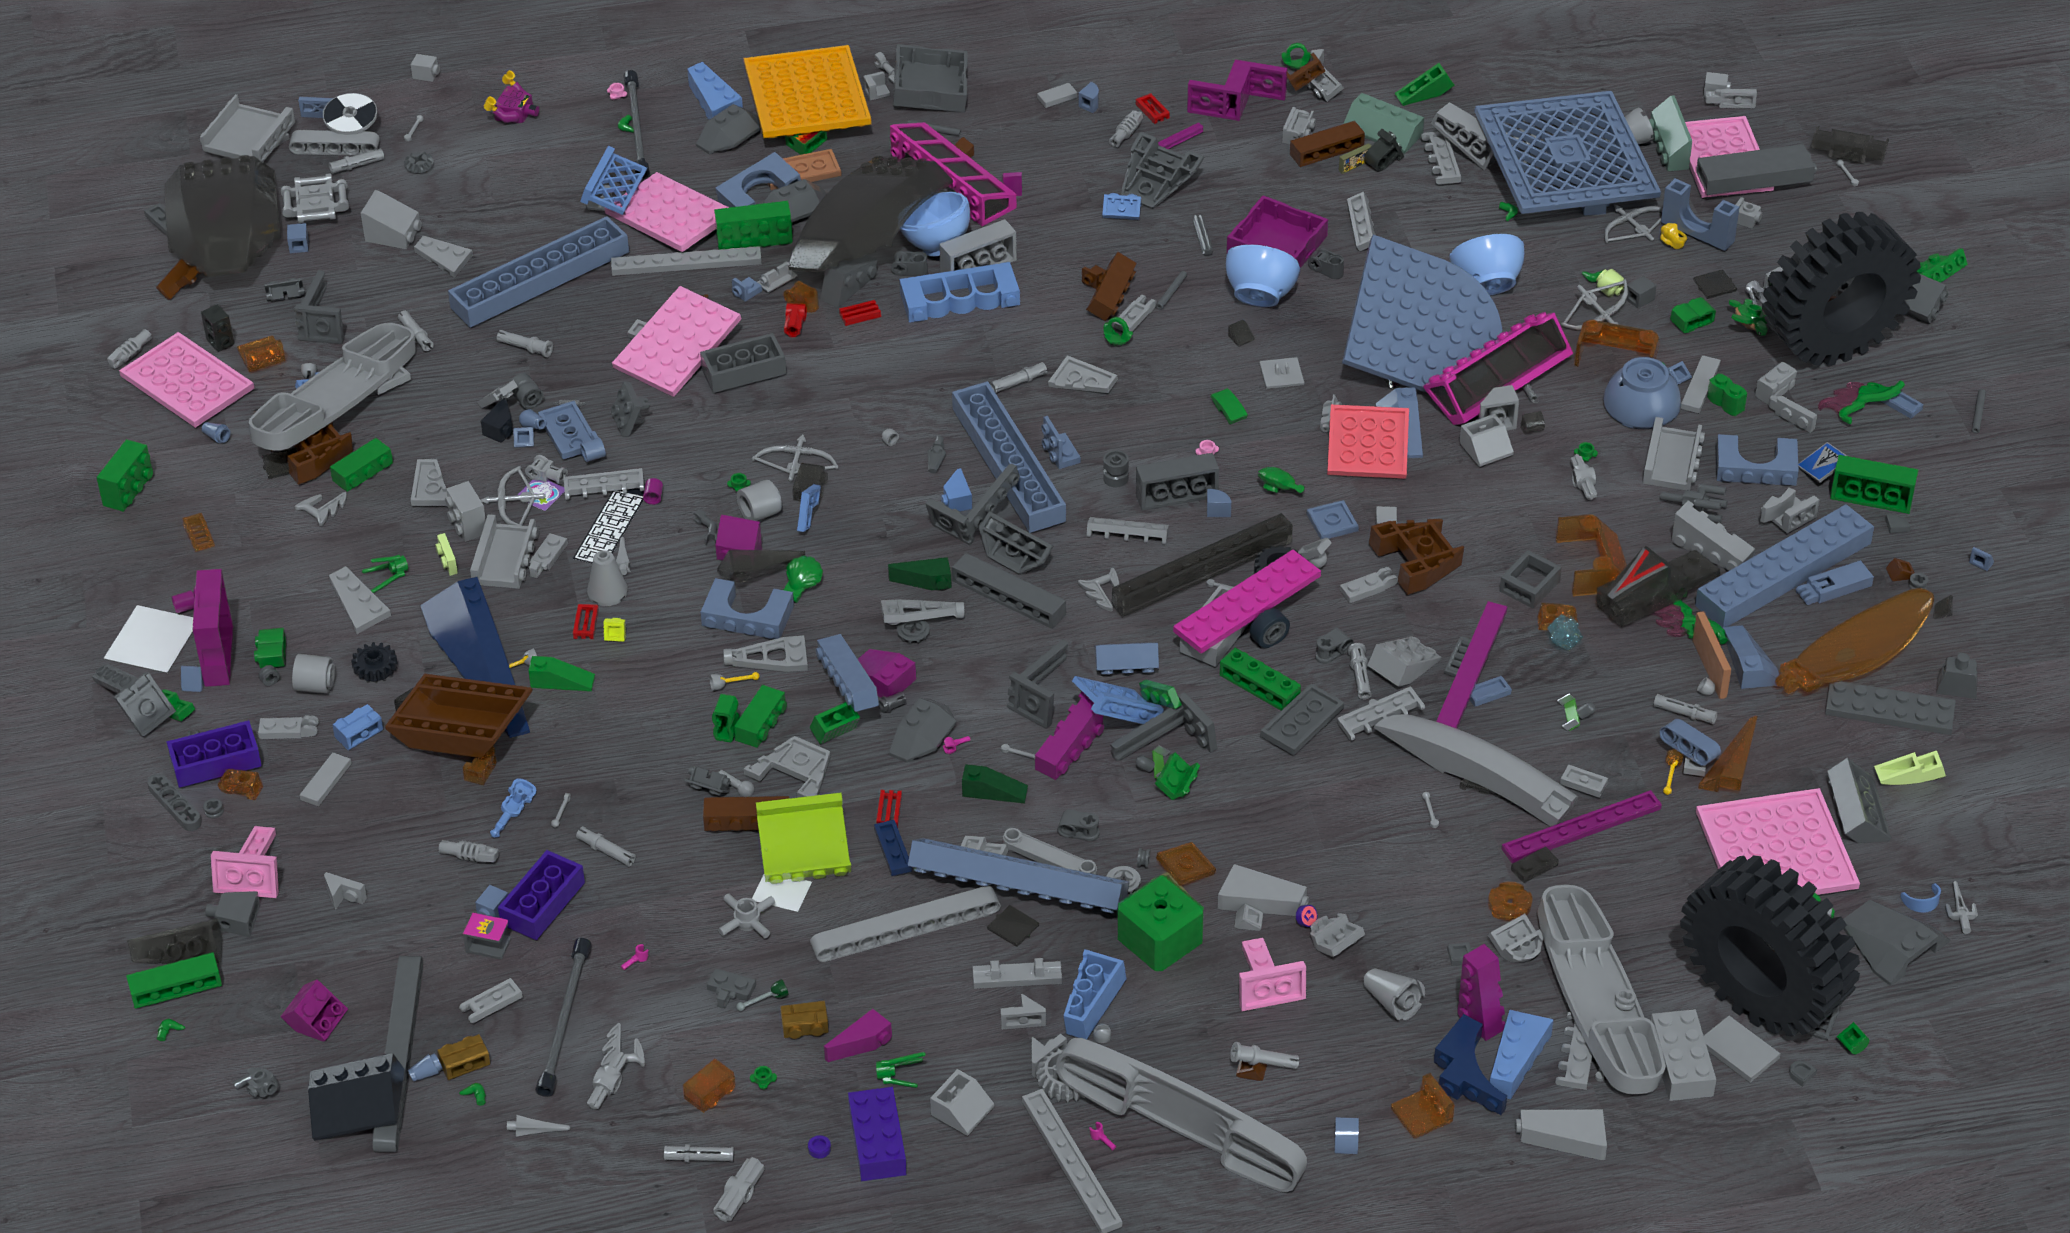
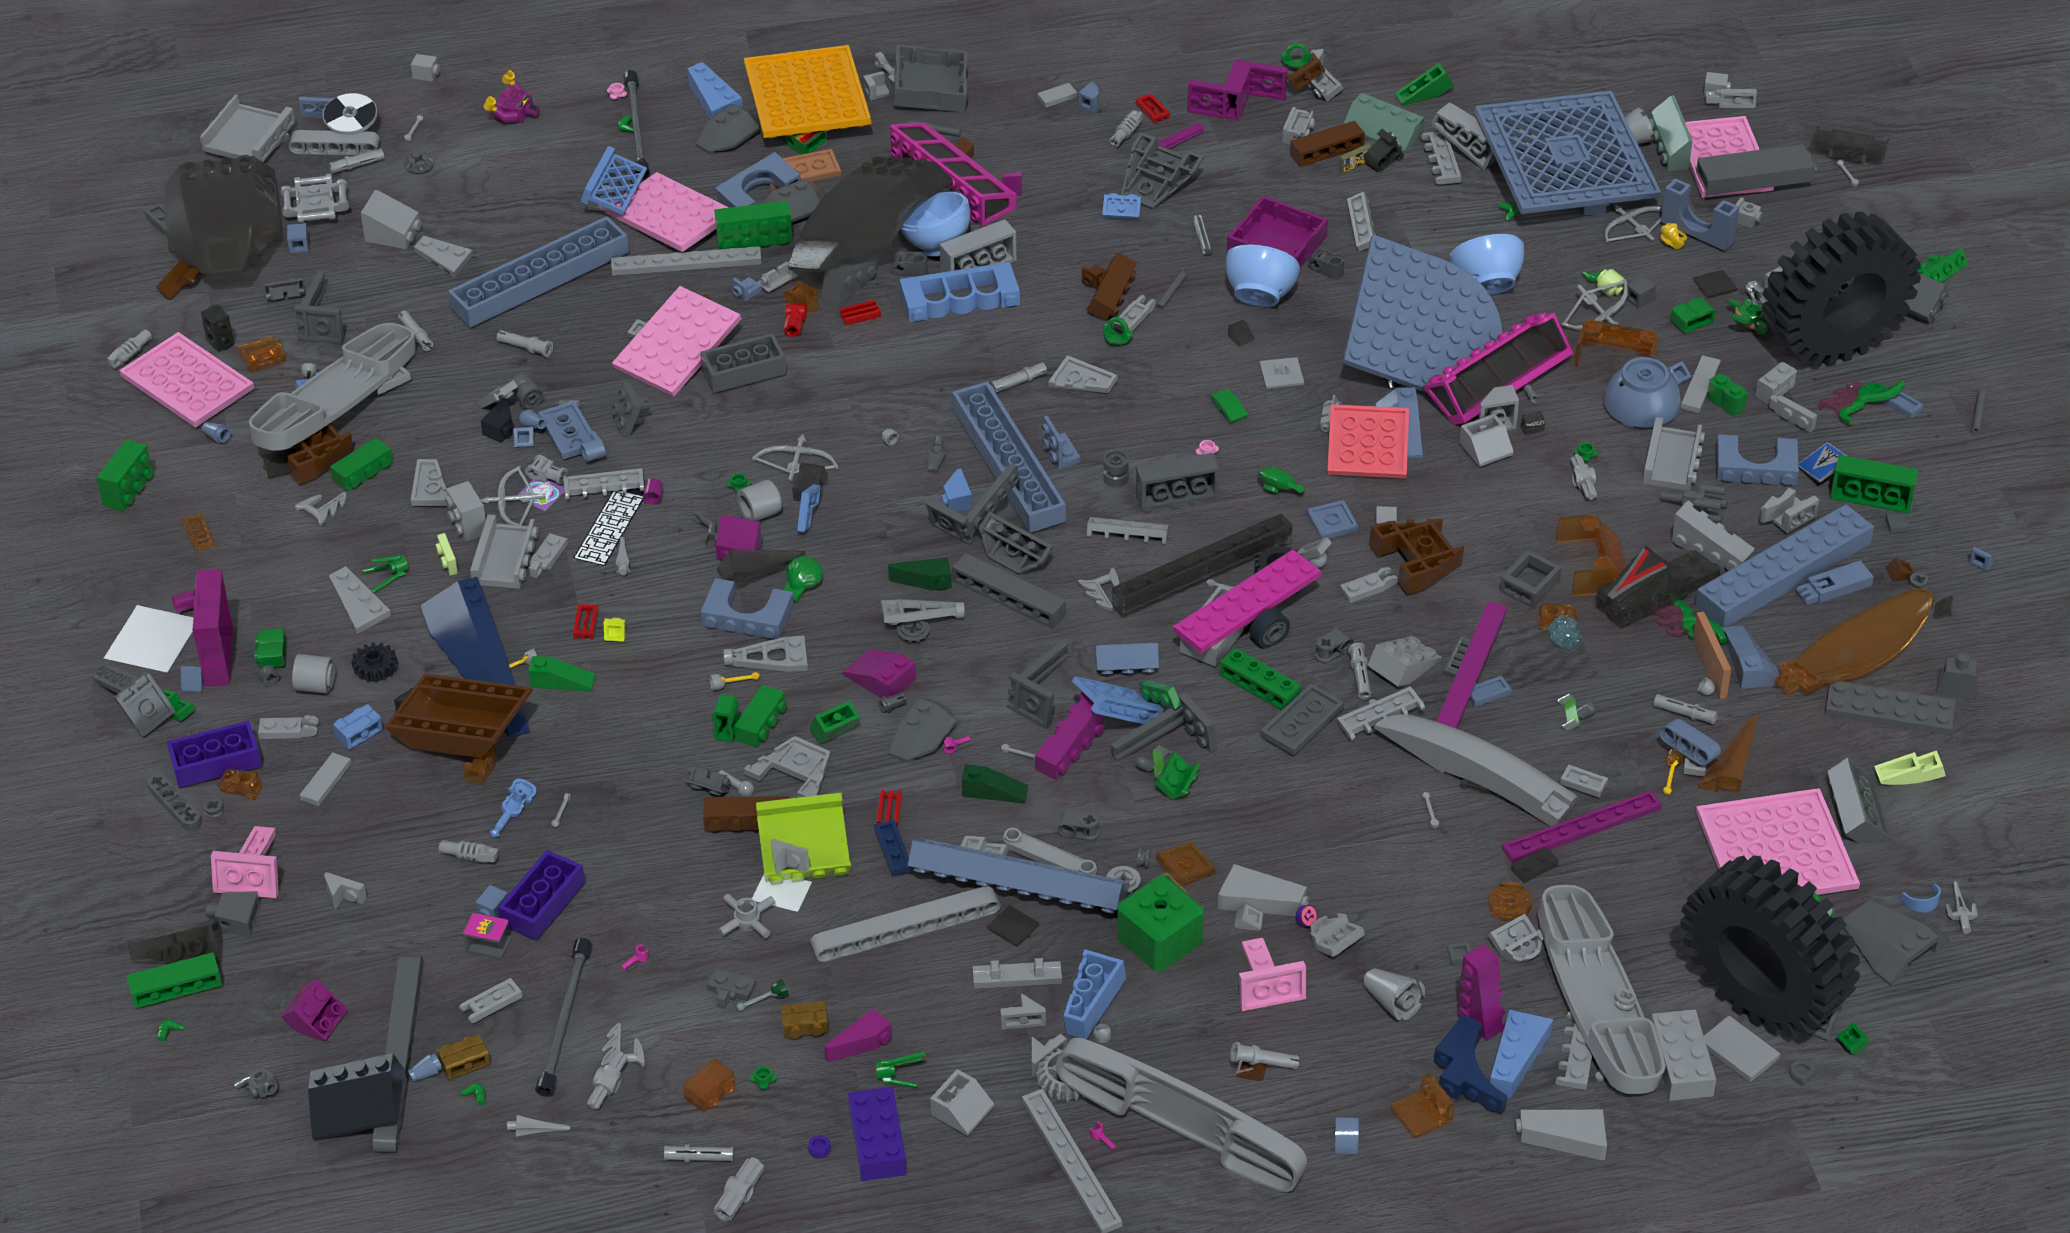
(598, 842): light grey pin -> none
(606, 581): light grey cone -> none
(789, 855): none -> light grey slope
(847, 673): sand blue brick -> none
(1218, 504): sand blue brick -> none

